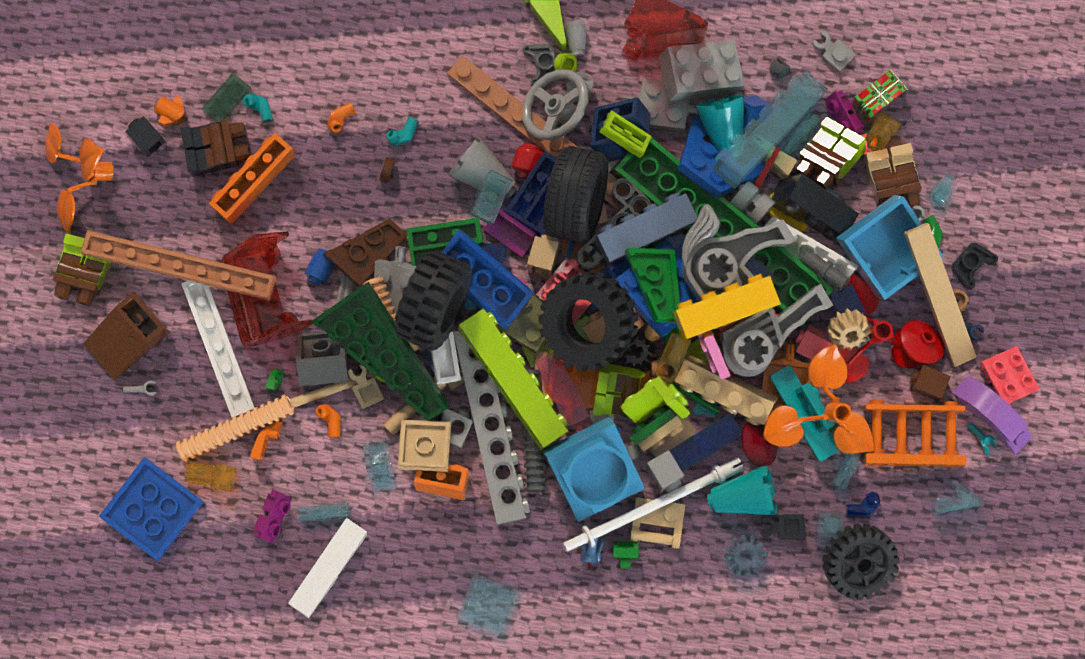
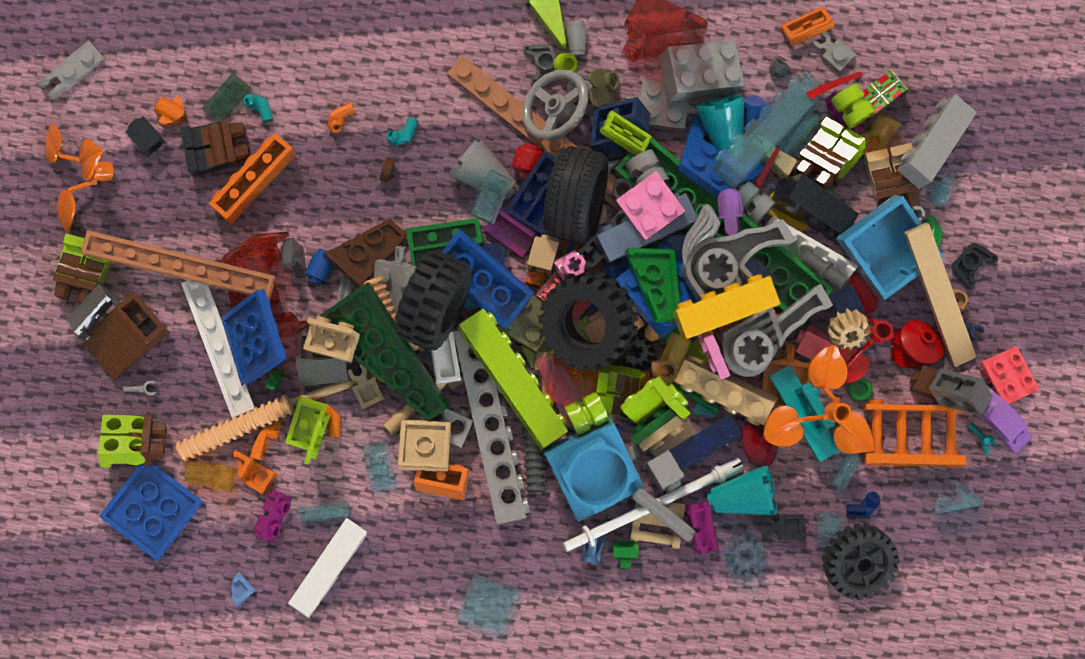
(72, 69): none -> light grey hinge
(92, 310): none -> dark grey hinge
(130, 440): none -> lime hips
(241, 589): none -> medium blue tile
(253, 337): none -> blue plate
(254, 474): none -> orange slope
(293, 255): none -> dark grey piece
(308, 426): none -> lime bracket
(331, 339): none -> tan bracket
(536, 279): none -> orange bush
(570, 265): none -> bright pink piece
(586, 413): none -> lime wheel
(604, 87): none -> olive plate
(644, 165): none -> light grey wheel
(650, 206): none -> bright pink plate
(664, 514): none -> light grey axle
(701, 521): none -> magenta hinge
(730, 208): none -> medium lavender arm
(809, 28): none -> orange tile
(830, 85): none -> red sticker
(852, 104): none -> lime wheel
(860, 390): none -> green tile
(936, 141): none -> light grey brick
(961, 392): none -> dark grey brick

